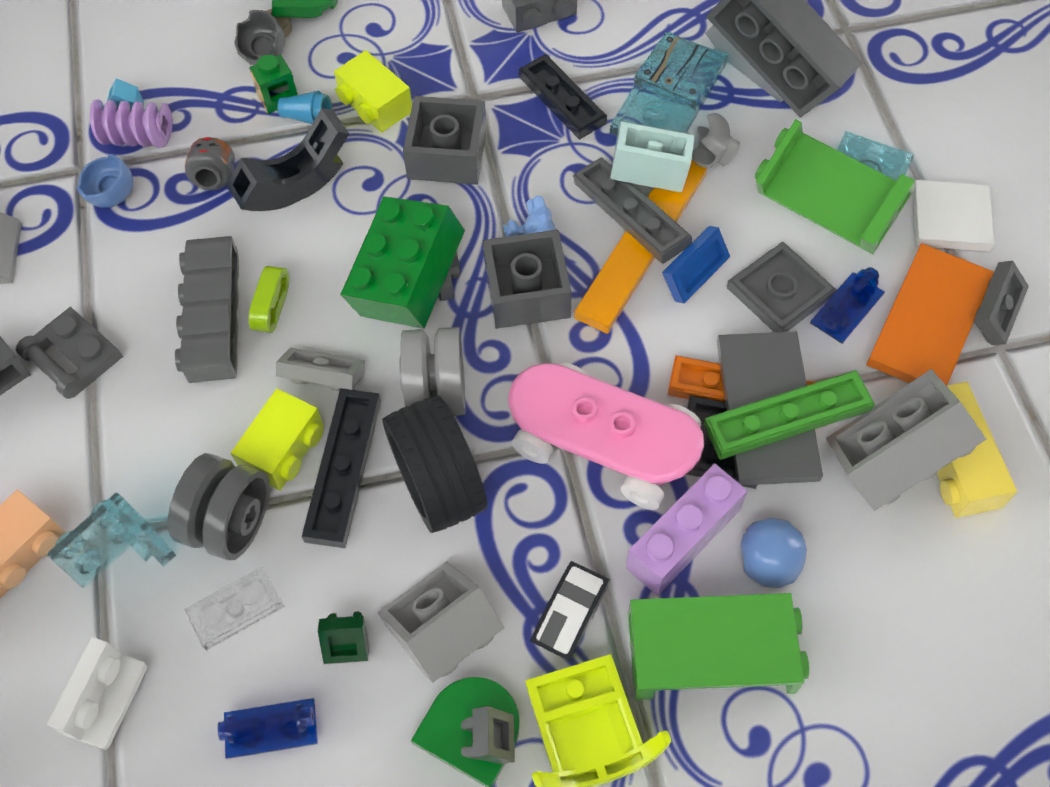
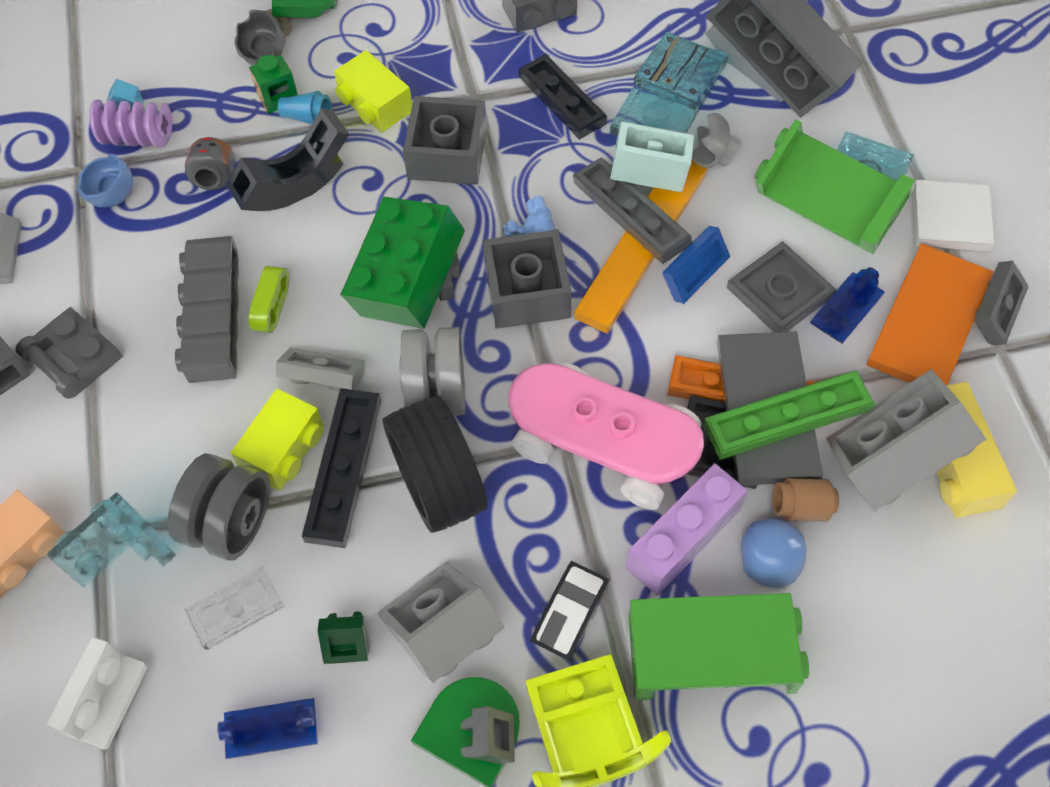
(805, 499): none -> medium nougat brick

